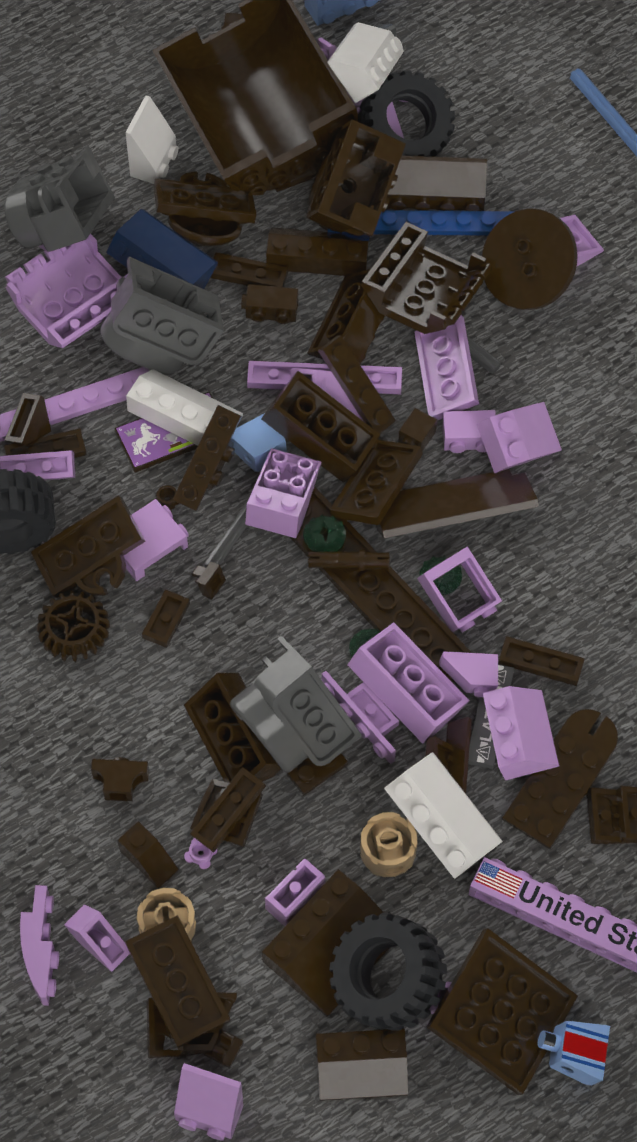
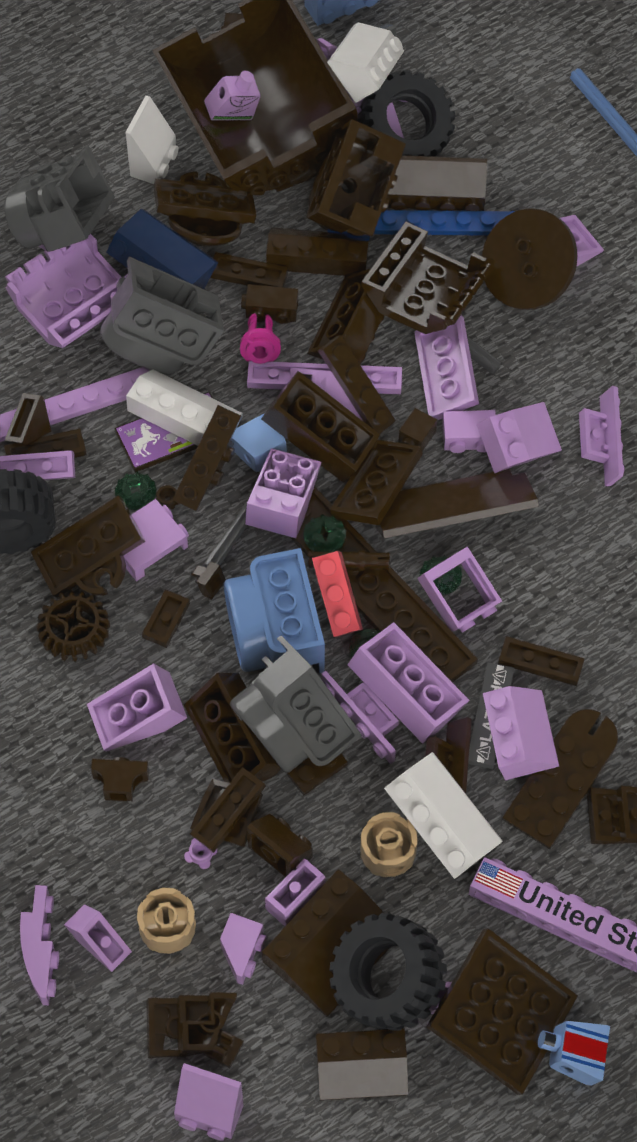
(136, 500): none -> clear green gear
(137, 708): none -> lavender slope
(147, 854): dark brown slope -> none
(177, 981): dark brown plate -> none
(233, 98): none -> lavender torso
(239, 944): none -> lavender slope
(260, 344): none -> dark pink piece
(271, 604): none -> medium blue brick
(278, 844): none -> dark brown slope
(337, 594): none -> coral brick
(472, 671): lavender slope -> none
(602, 435): none -> lavender bracket

